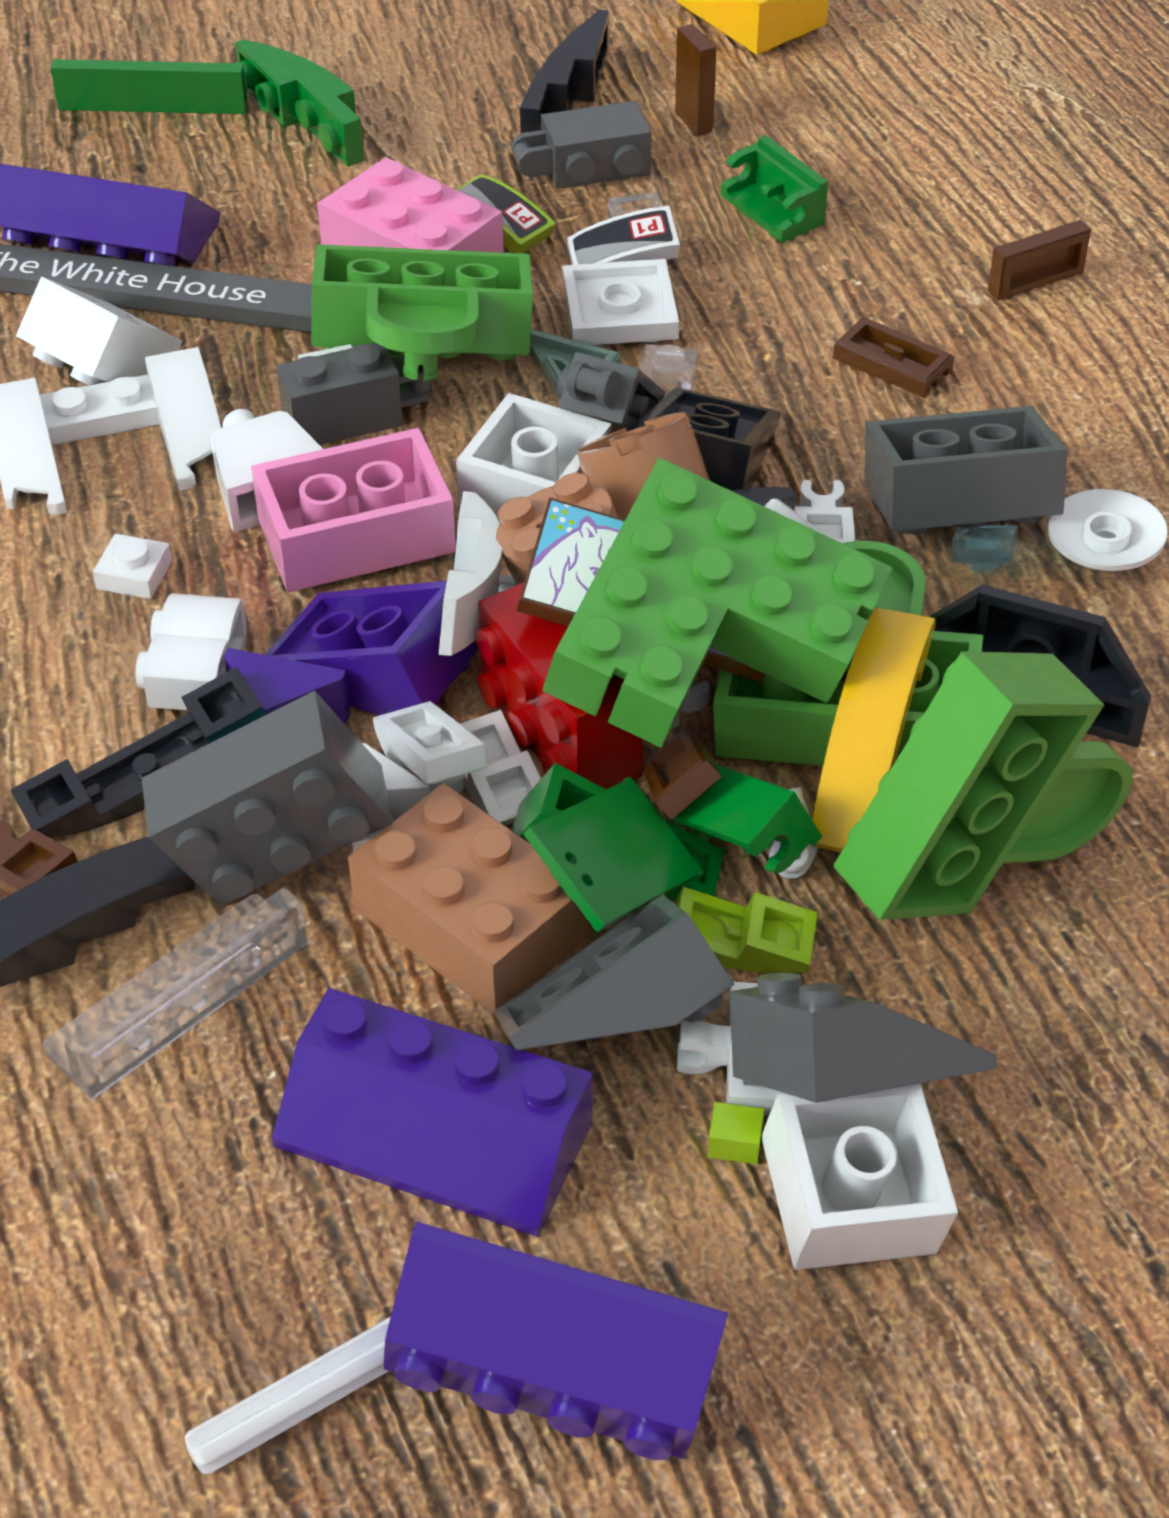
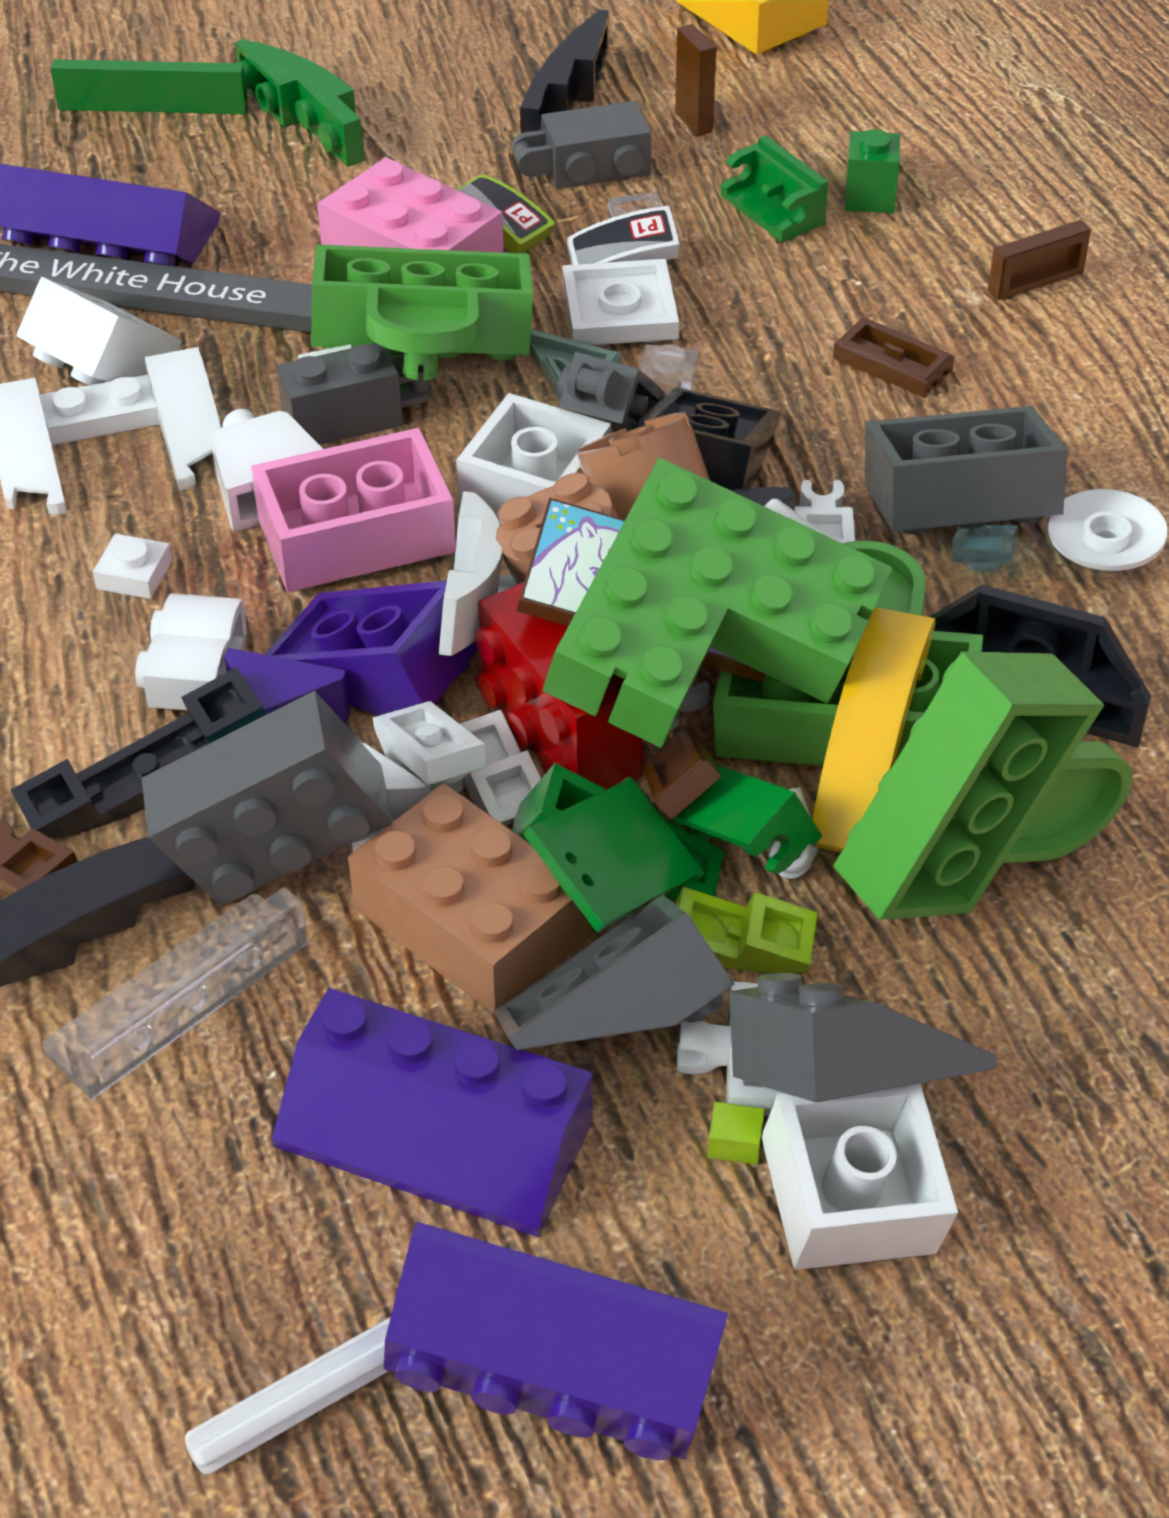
(872, 171): none -> green slope

